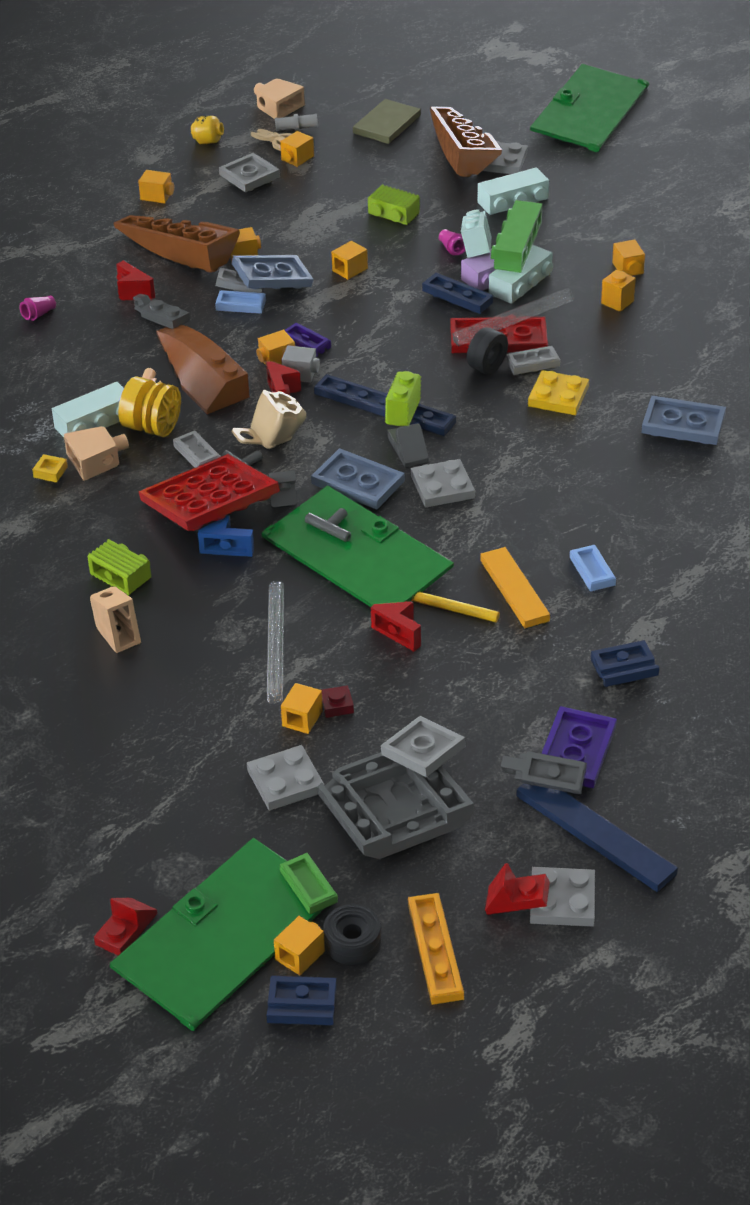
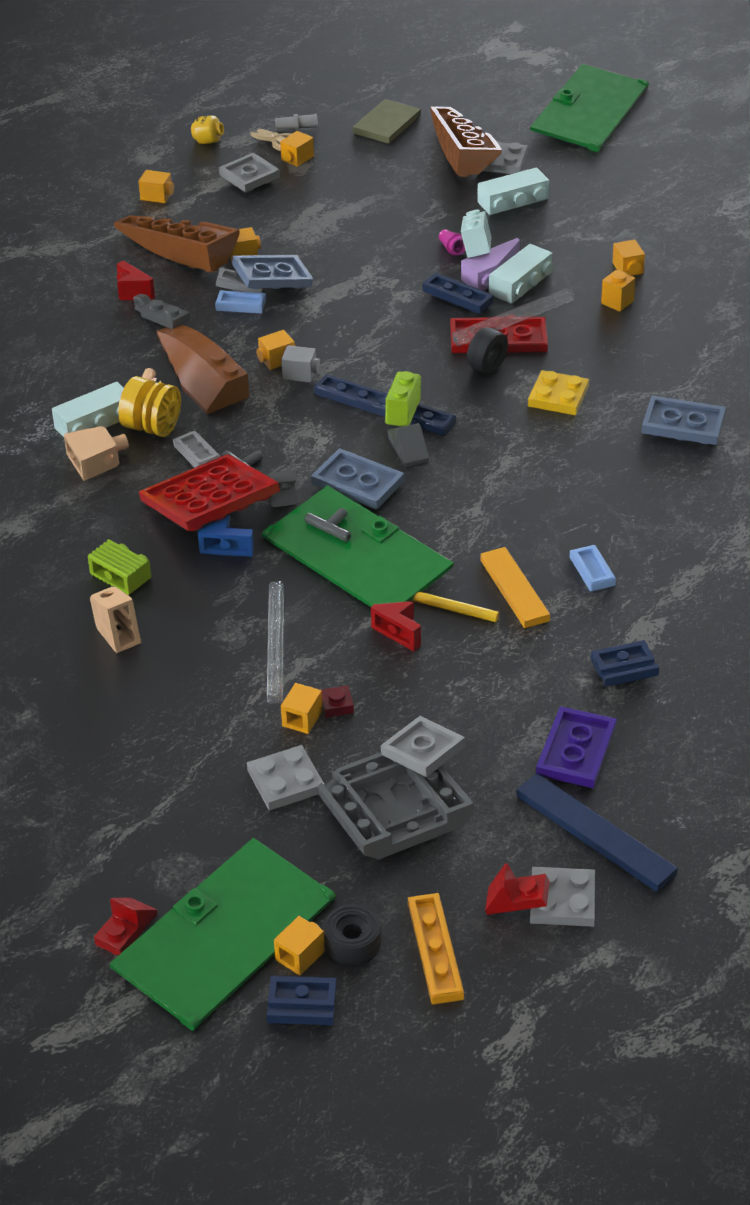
(36, 306): dark pink cone -> none
(50, 468): yellow plate -> none
(274, 420): tan piece -> none
(279, 97): light nougat torso -> none
(282, 378): red slope -> none
(307, 338): dark purple tile -> none
(308, 883): bright green tile -> none
(349, 260): light orange brick -> none
(394, 204): lime brick -> none
(442, 483): light grey plate -> none
(517, 236): bright green brick -> none
(533, 360): light grey plate -> none
(546, 771): dark grey hinge -> none

